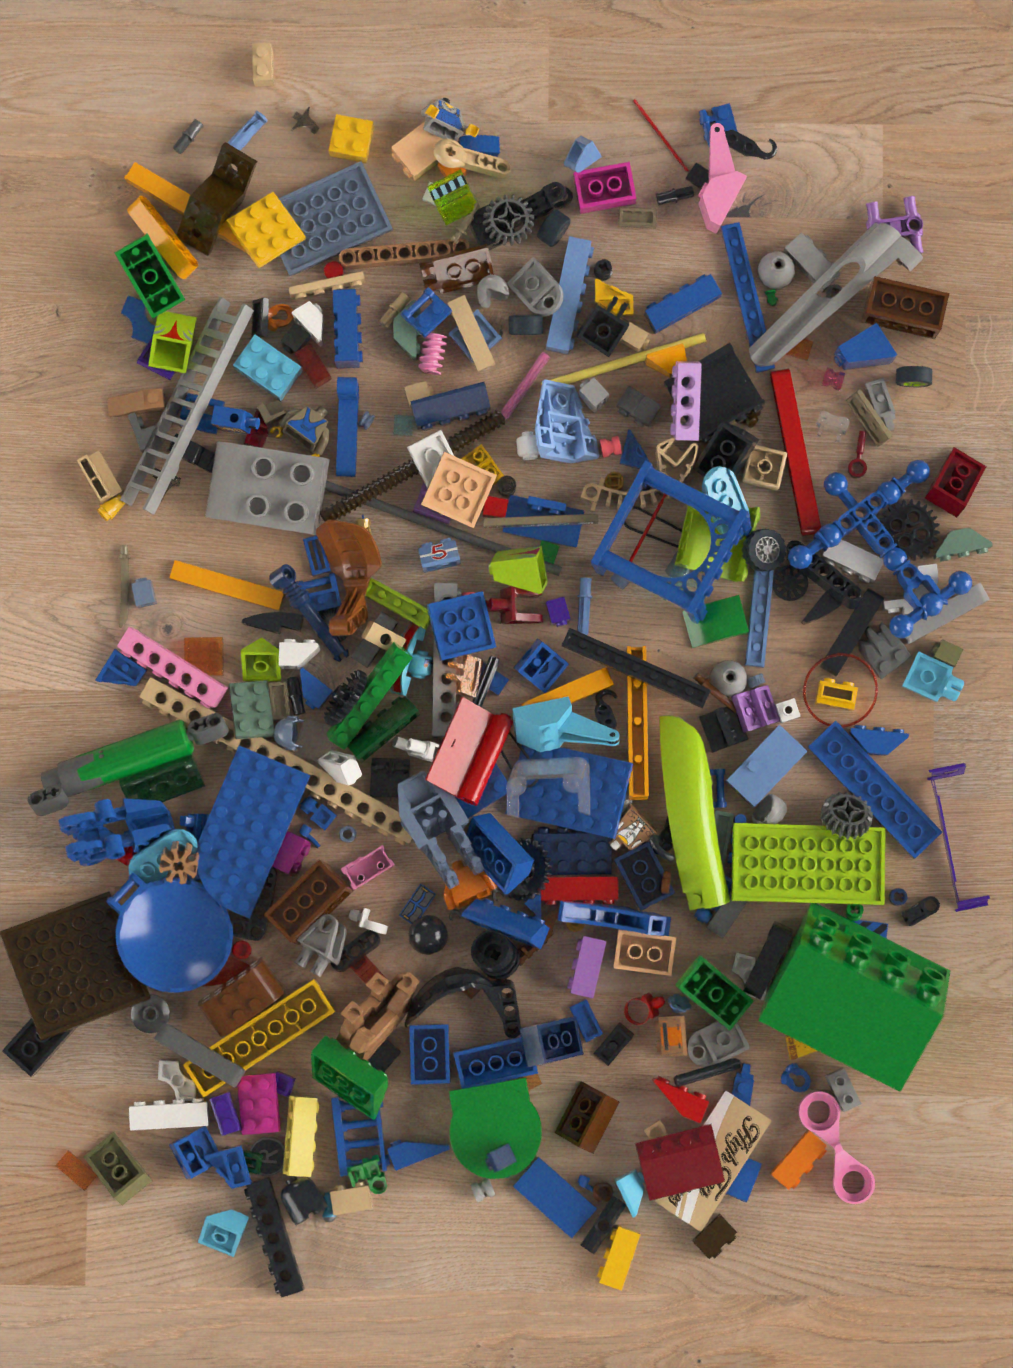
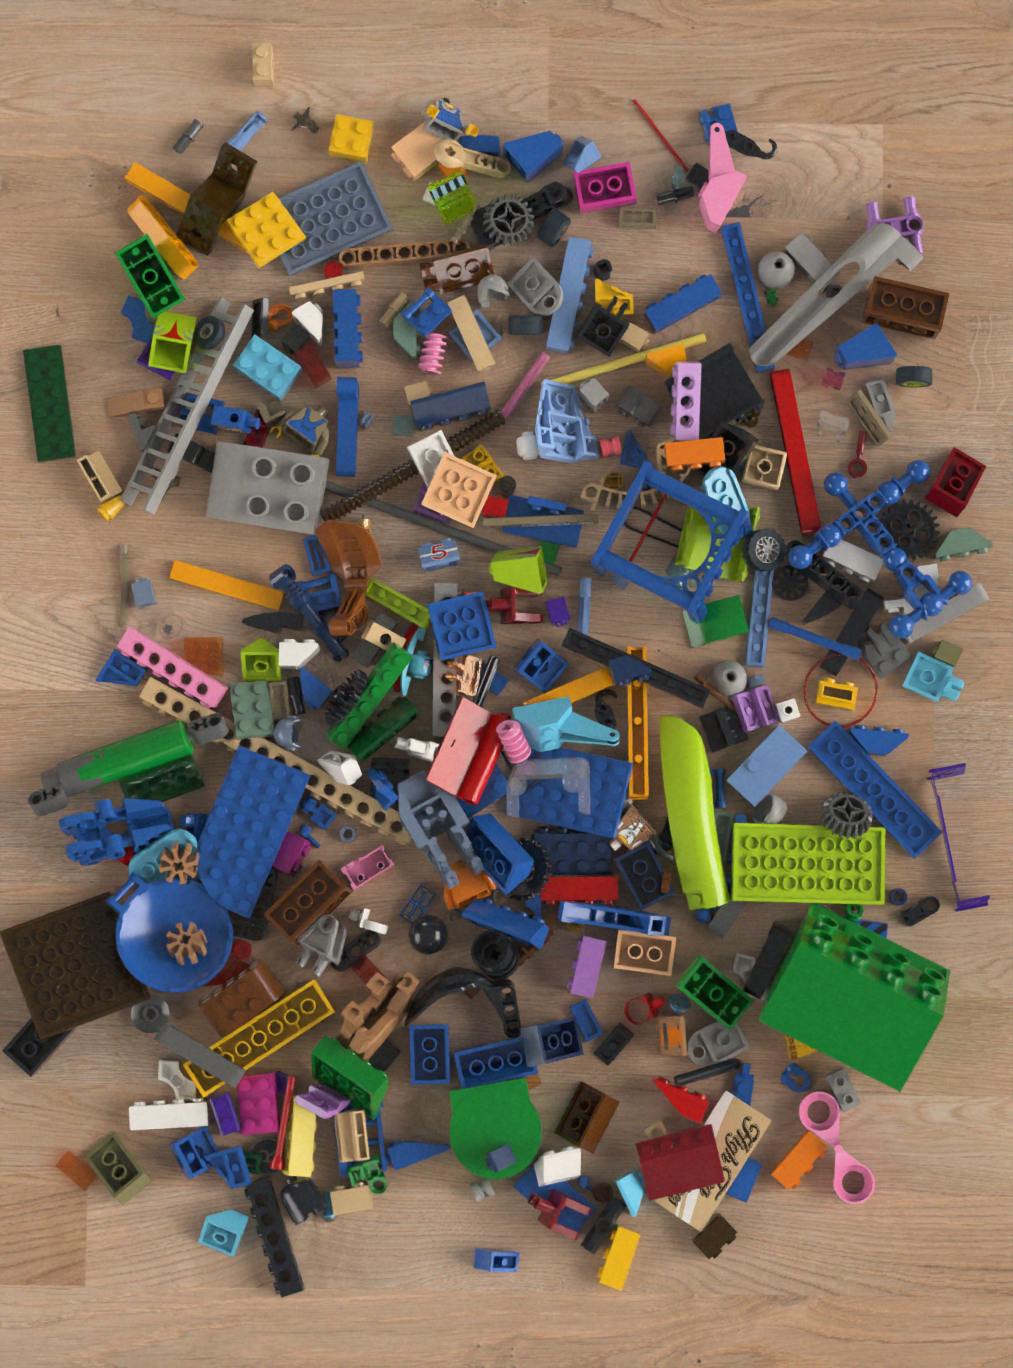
(49, 403): none -> dark green plate
(178, 947): none -> medium nougat gear
(213, 328): none -> black bush
(277, 1161): none -> red piece
(322, 1100): none -> medium lavender slope
(351, 1136): none -> tan piece
(383, 788): none -> blue bracket
(496, 1260): none -> blue slope
(513, 741): none -> bright pink piece
(533, 153): none -> blue slope
(551, 1208): none -> dark red piece
(558, 1167): none -> white slope
(627, 670): none -> dark blue slope
(678, 177): none -> clear light blue plate
(694, 453): none -> orange brick
(844, 649): none -> blue piece

